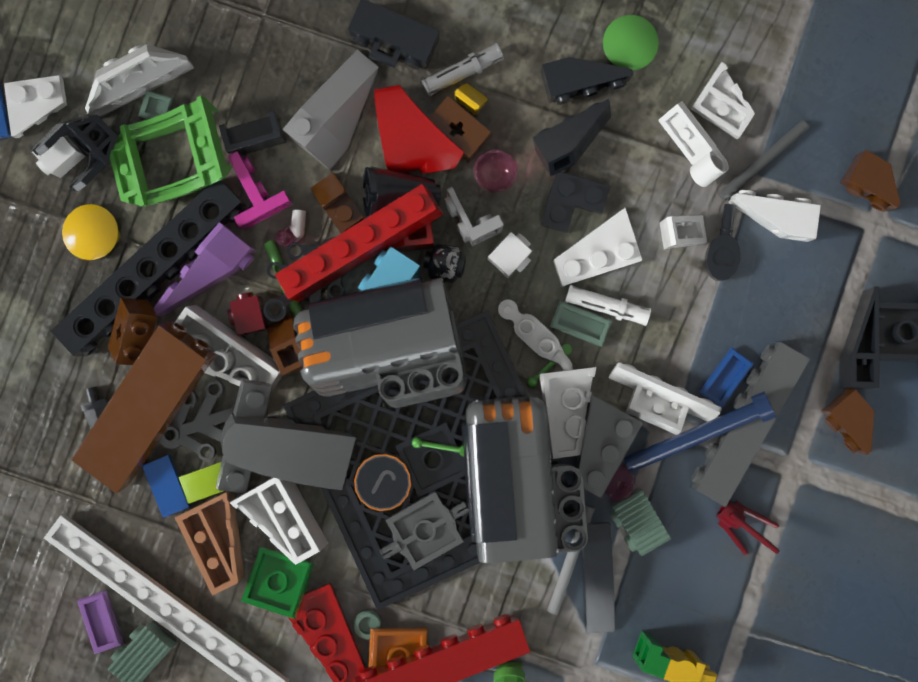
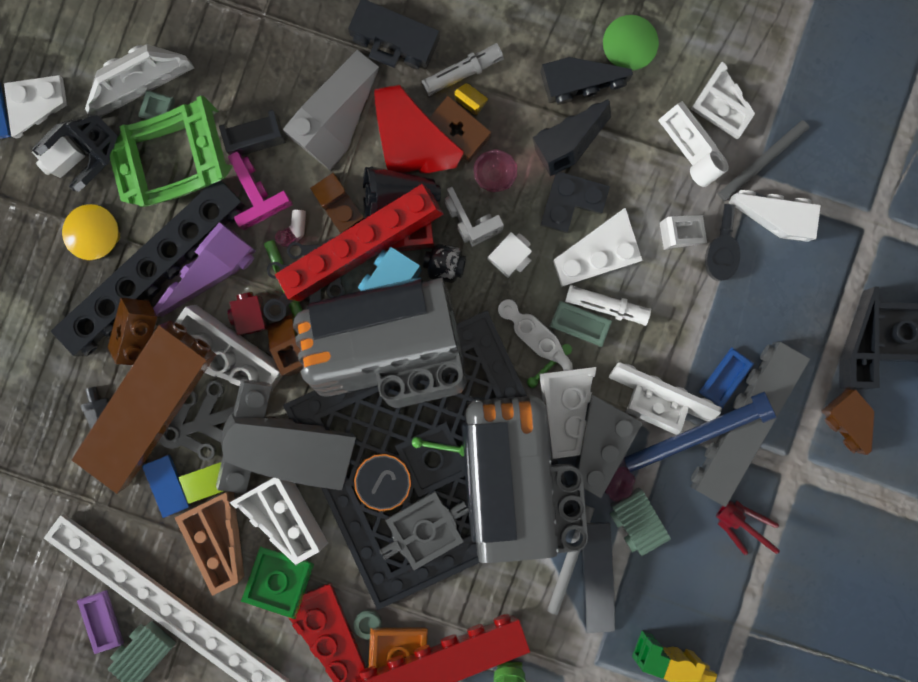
(873, 180): reddish brown slope -> none

